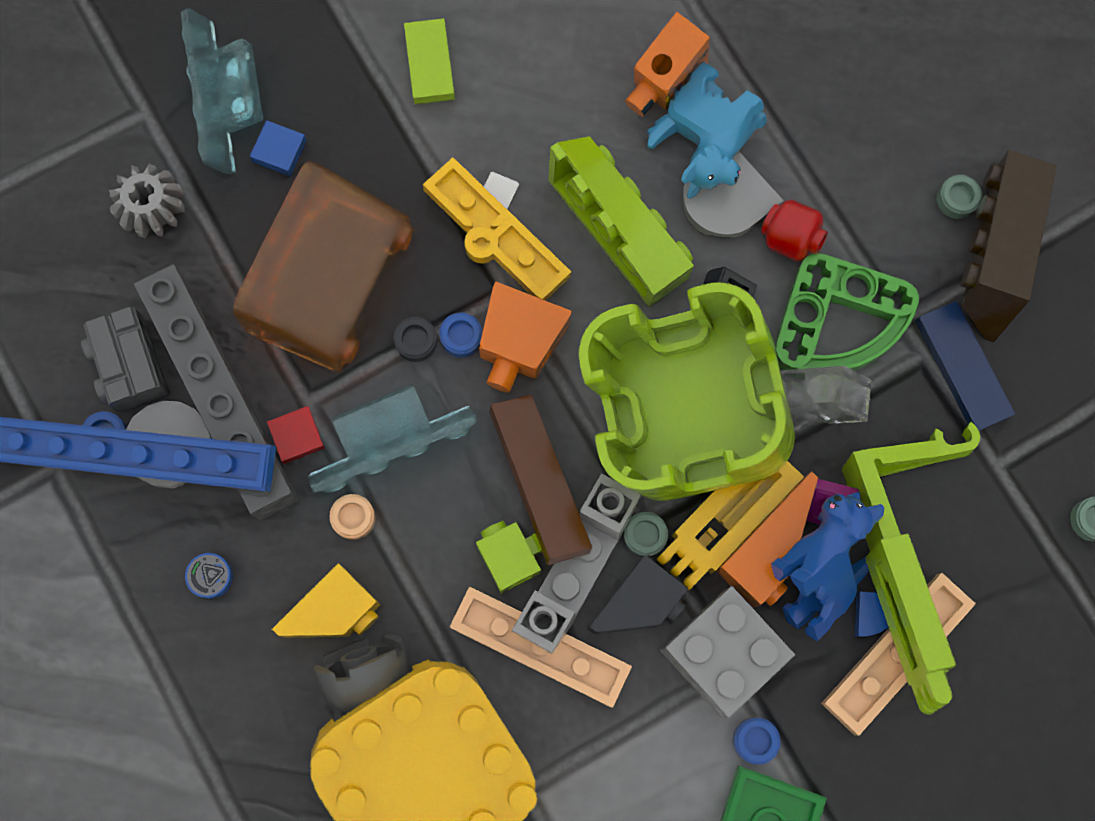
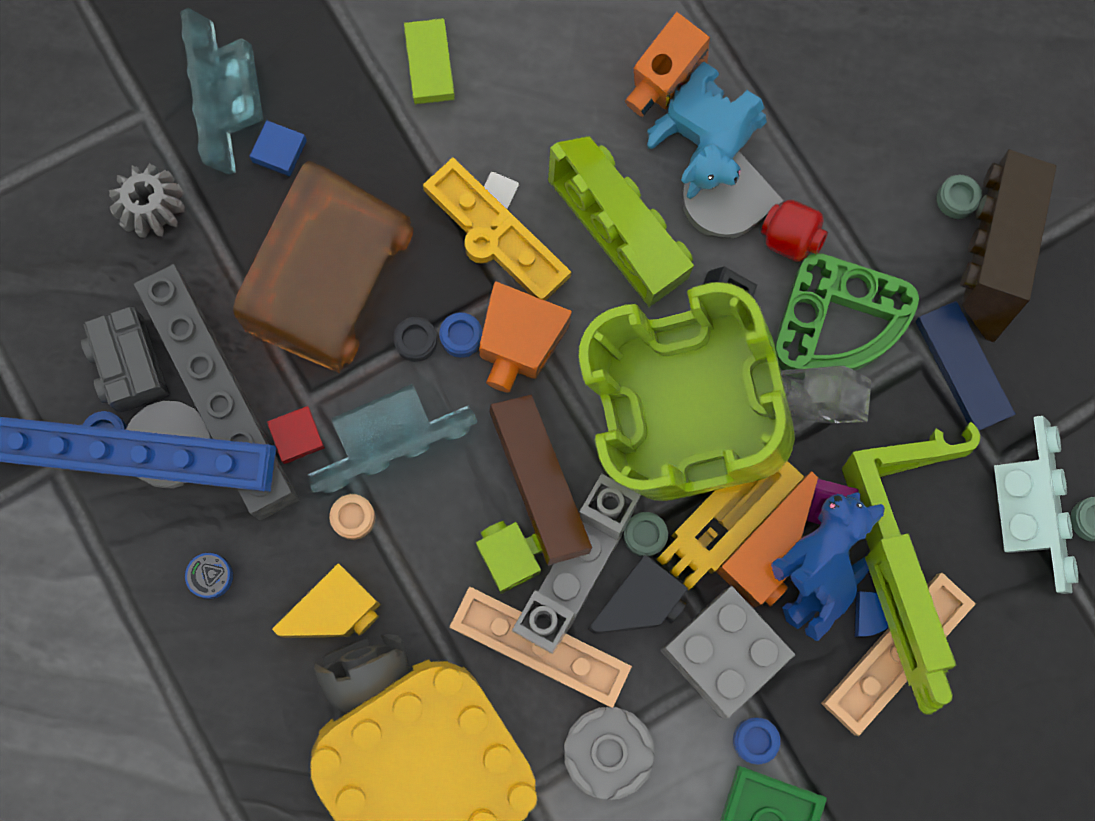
(609, 753): none -> light grey tile
(1032, 506): none -> light aqua bracket

